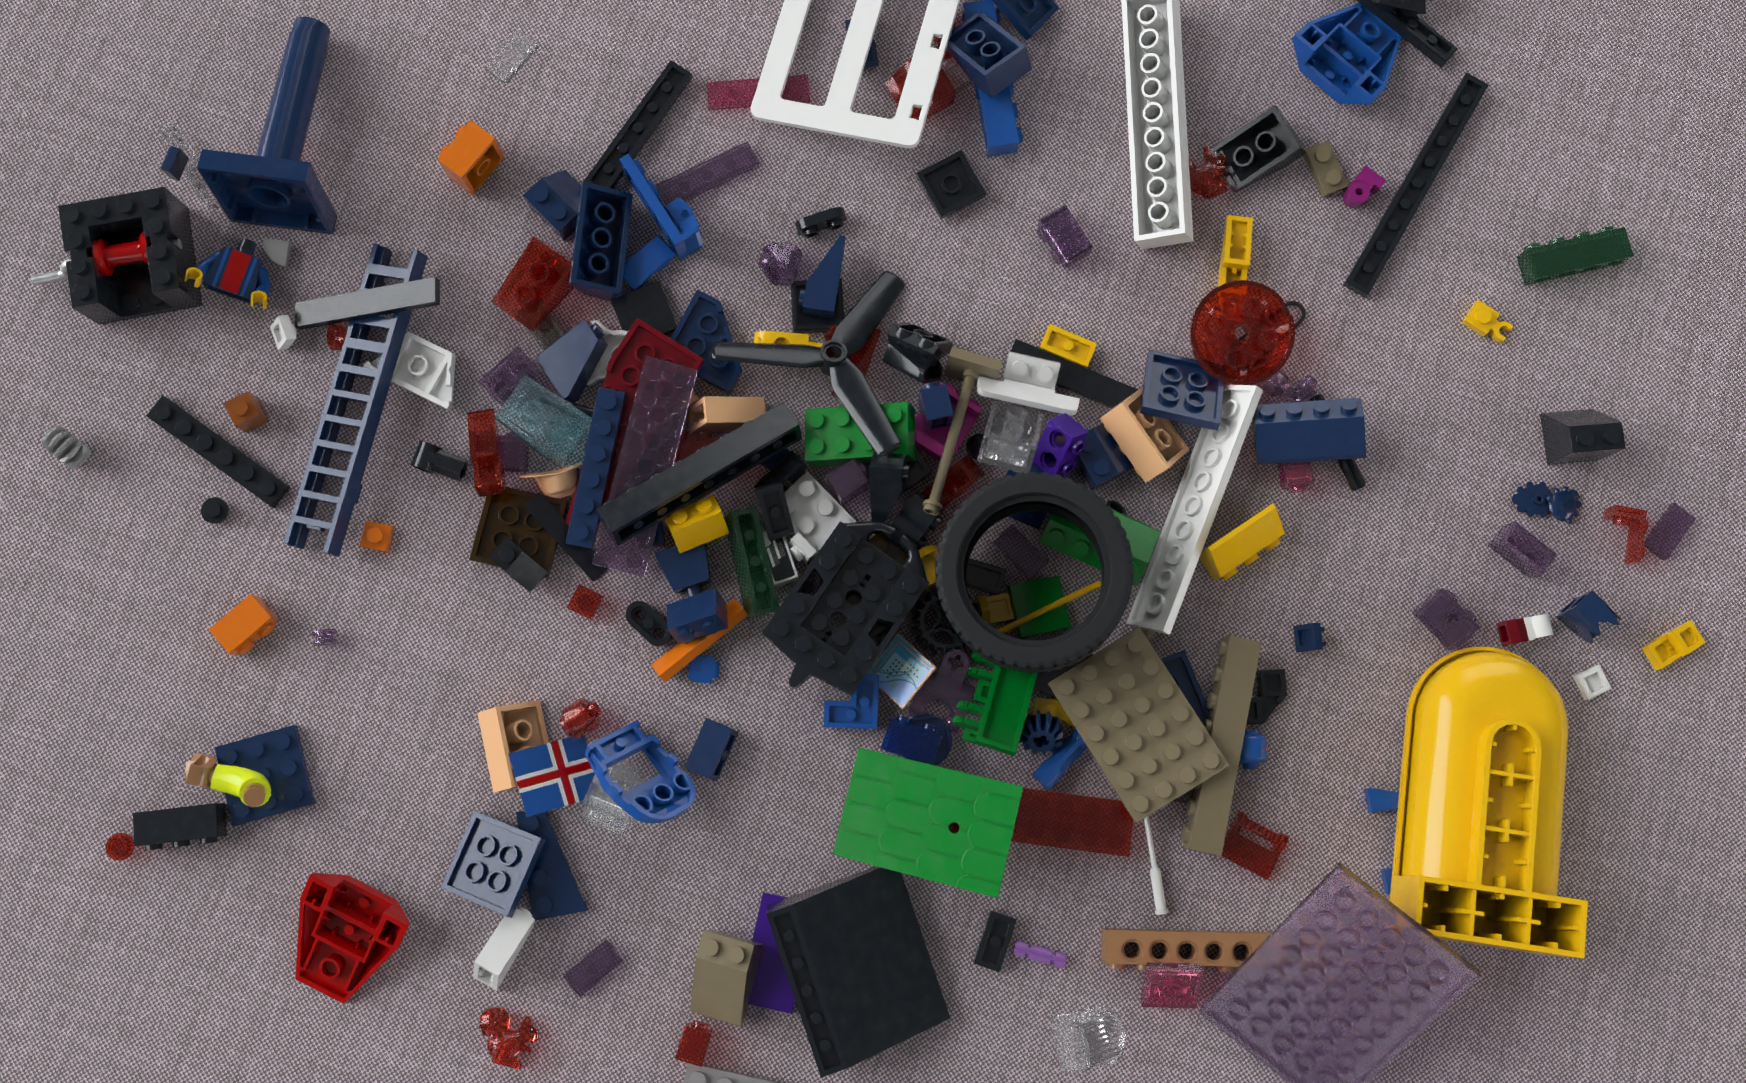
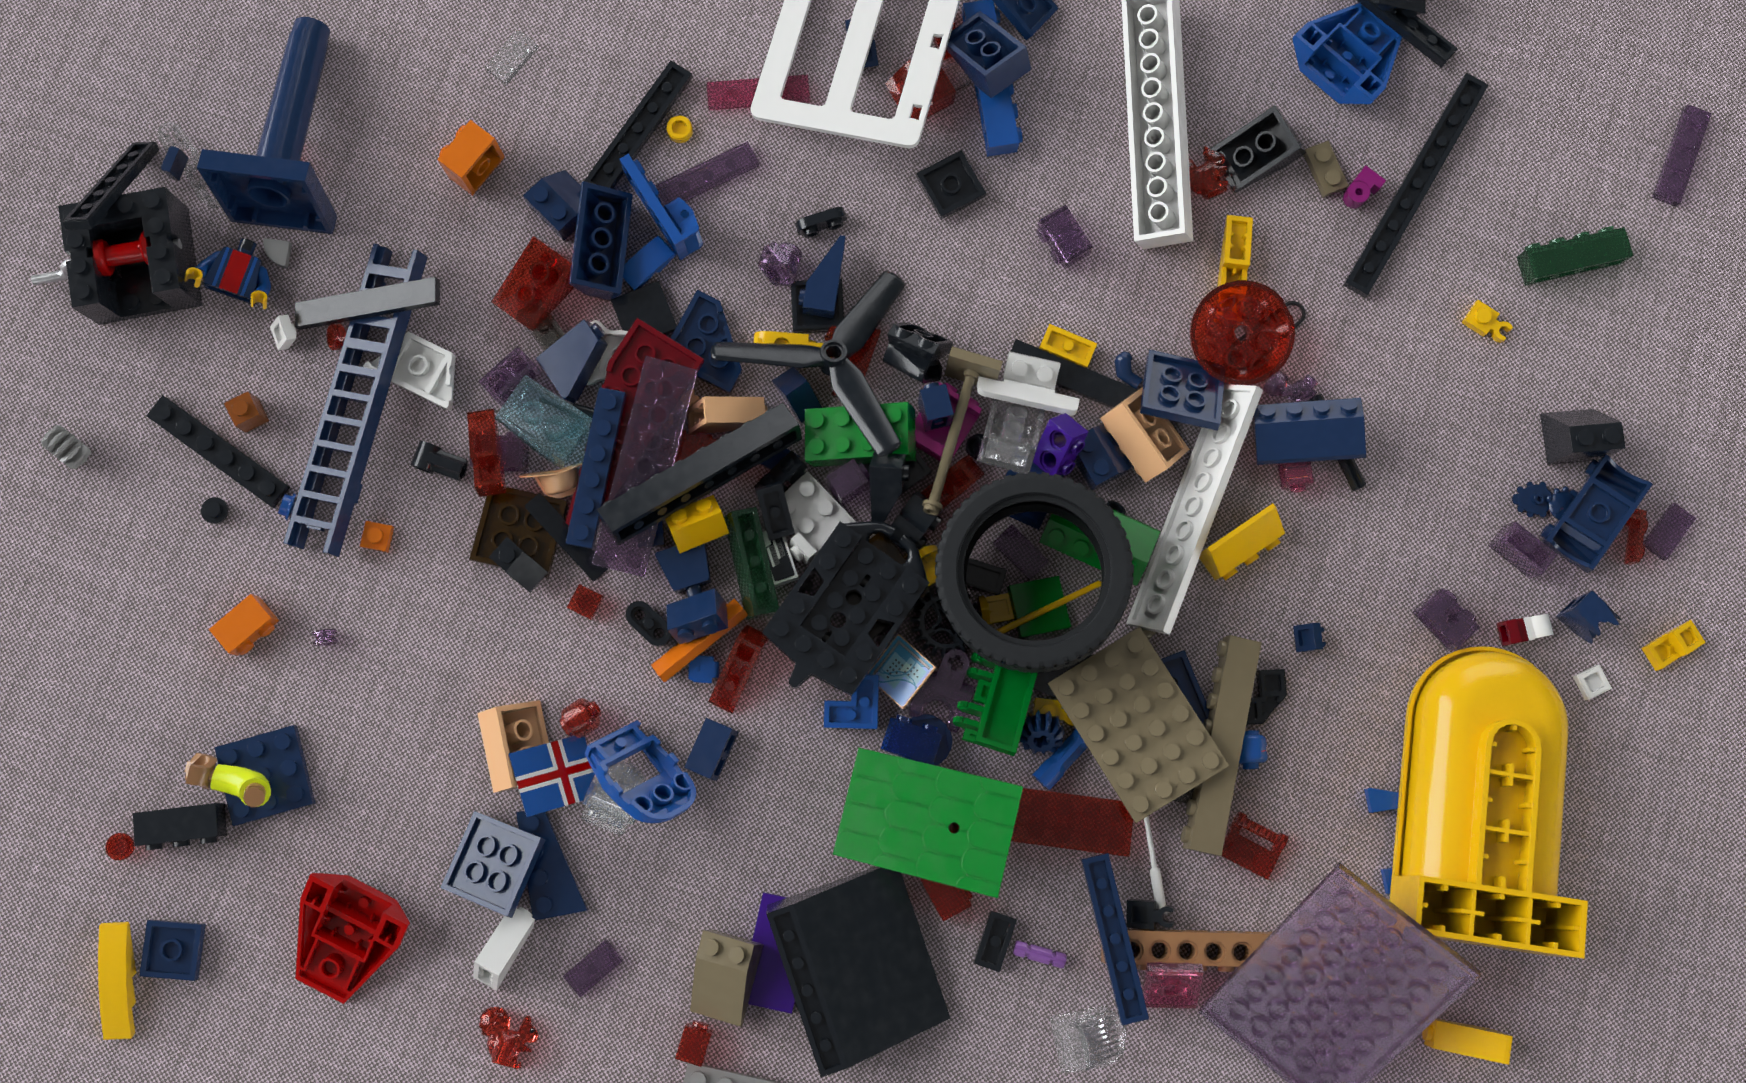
(110, 186): none -> black tile
(115, 980): none -> yellow slope
(172, 950): none -> dark blue plate
(287, 505): none -> blue plate
(679, 129): none -> yellow tile
(738, 668): none -> clear red slope
(796, 392): none -> dark blue slope
(946, 898): none -> clear red brick
(1114, 939): none -> dark blue plate
(1124, 370): none -> dark blue arm
(1144, 915): none -> black plate
(1468, 1040): none -> yellow slope
(1596, 514): none -> dark blue piece
(1681, 155): none -> clear purple plate

